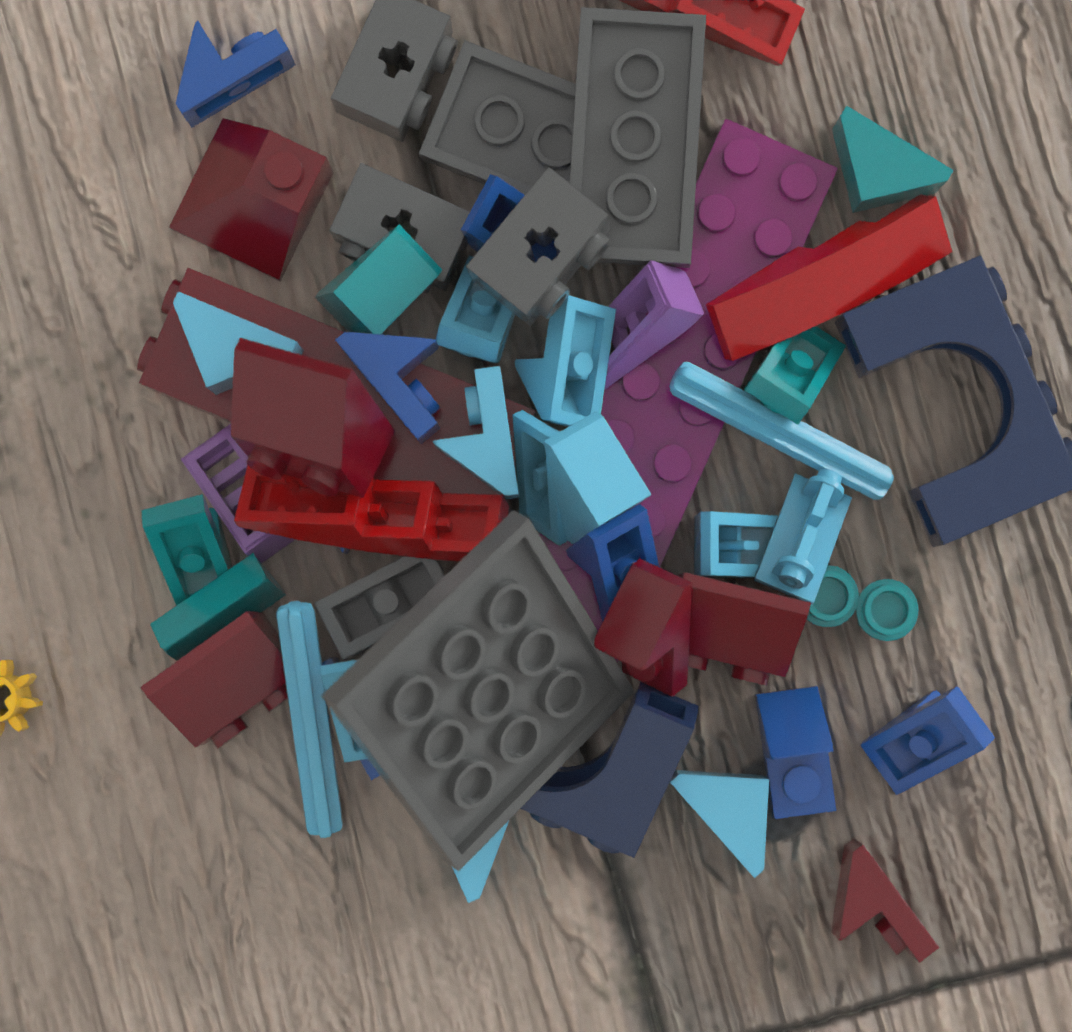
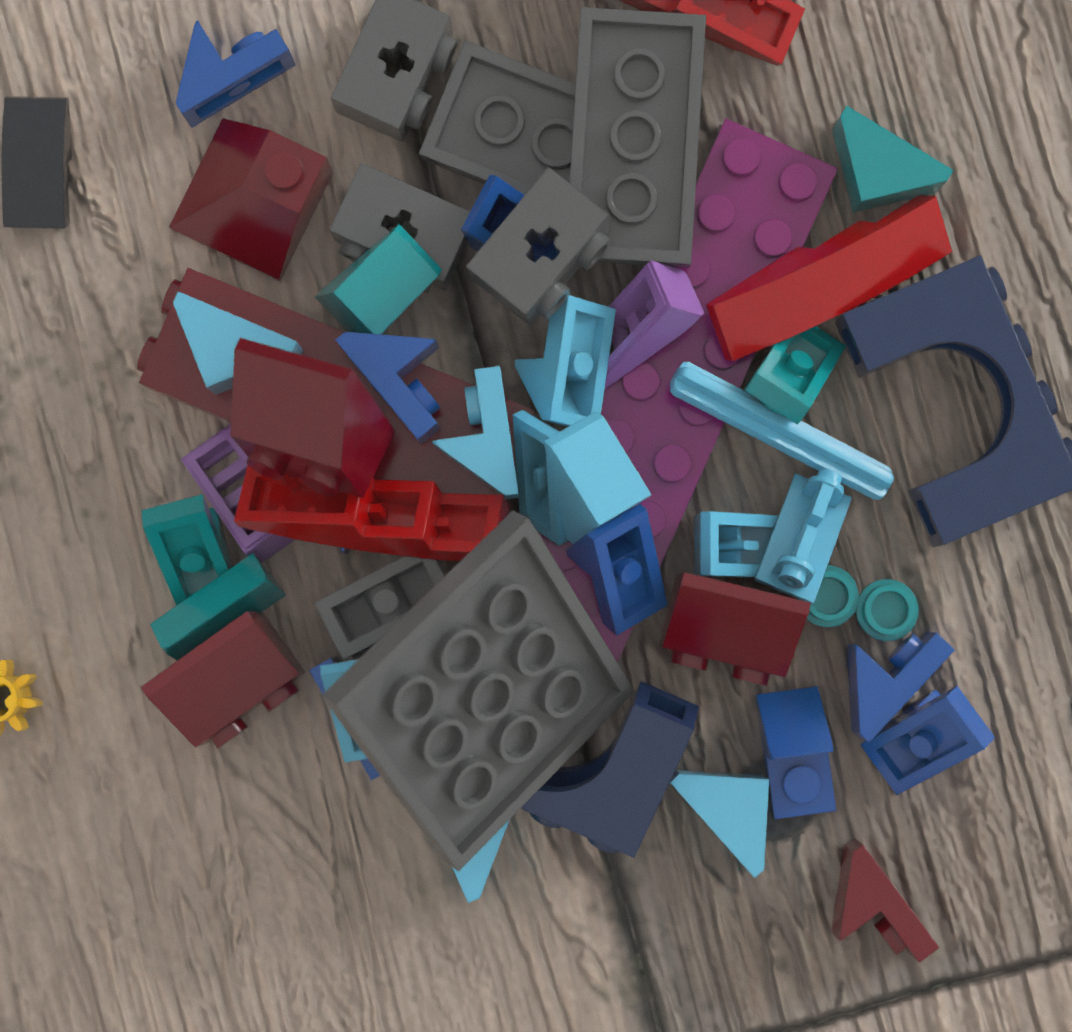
(35, 162): none -> black slope
(309, 718): medium azure axle -> none
(474, 321): medium azure slope -> none
(650, 627): dark red slope -> none
(880, 695): none -> blue slope

